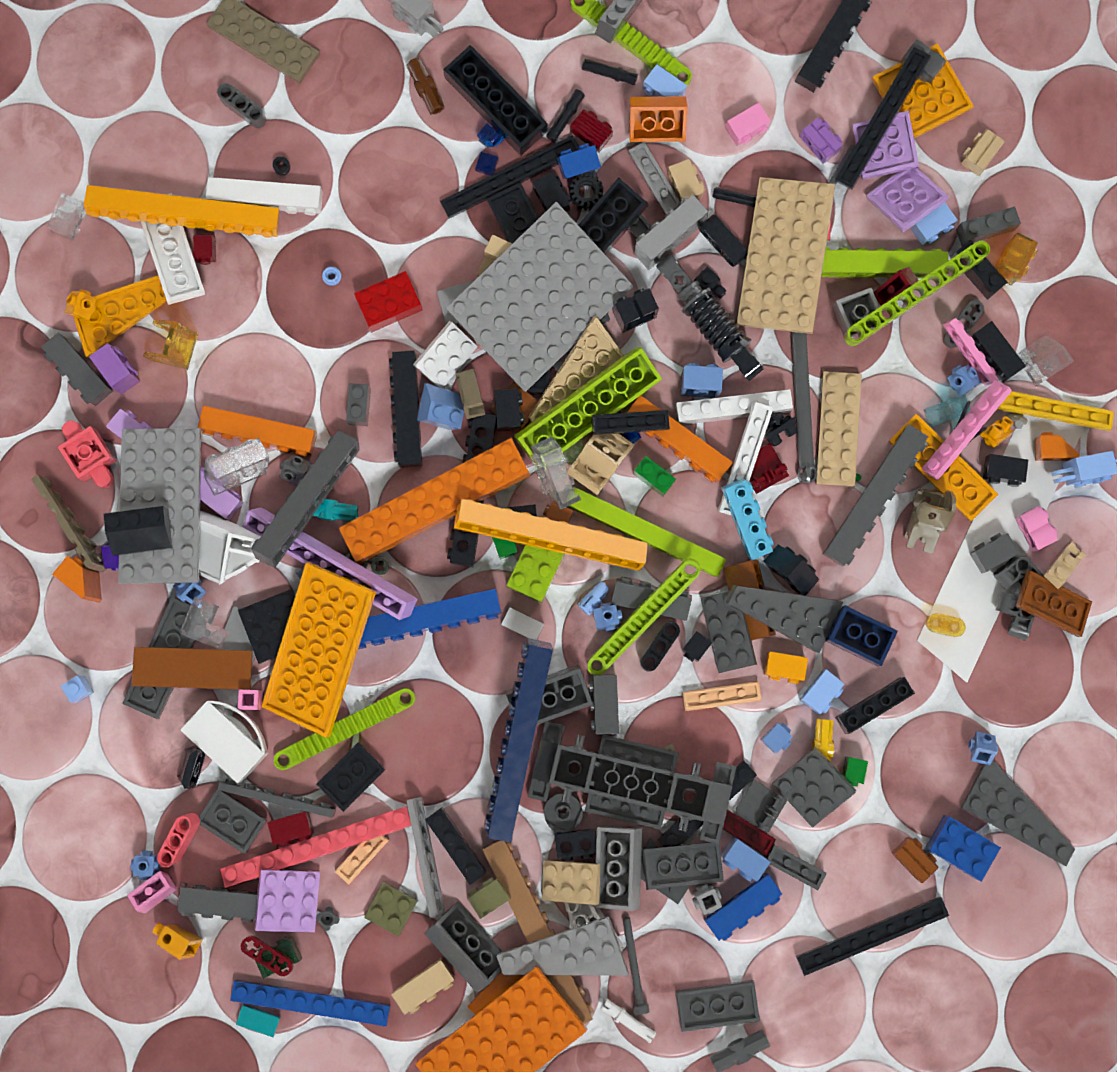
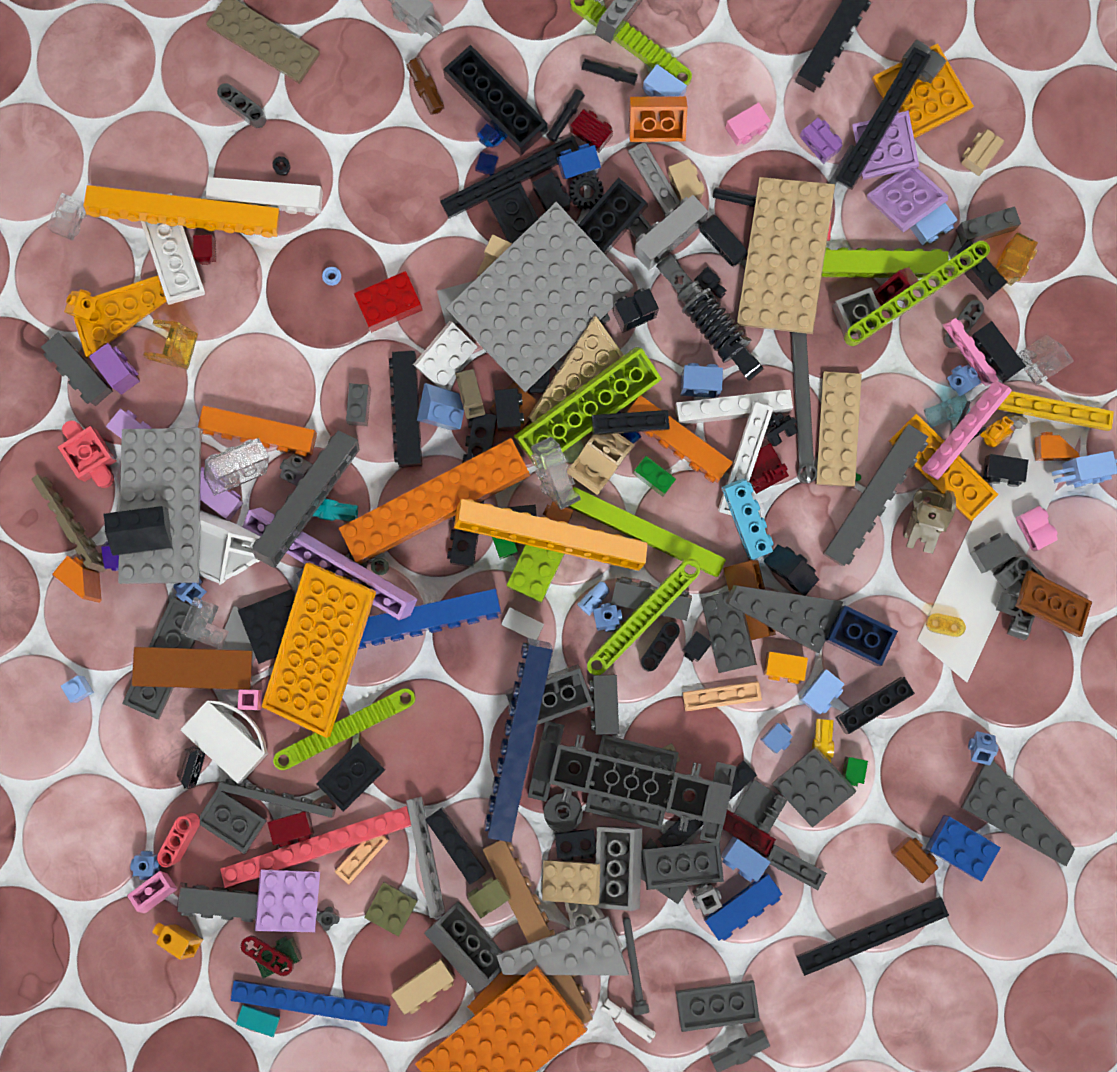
(1064, 565): tan plate -> none

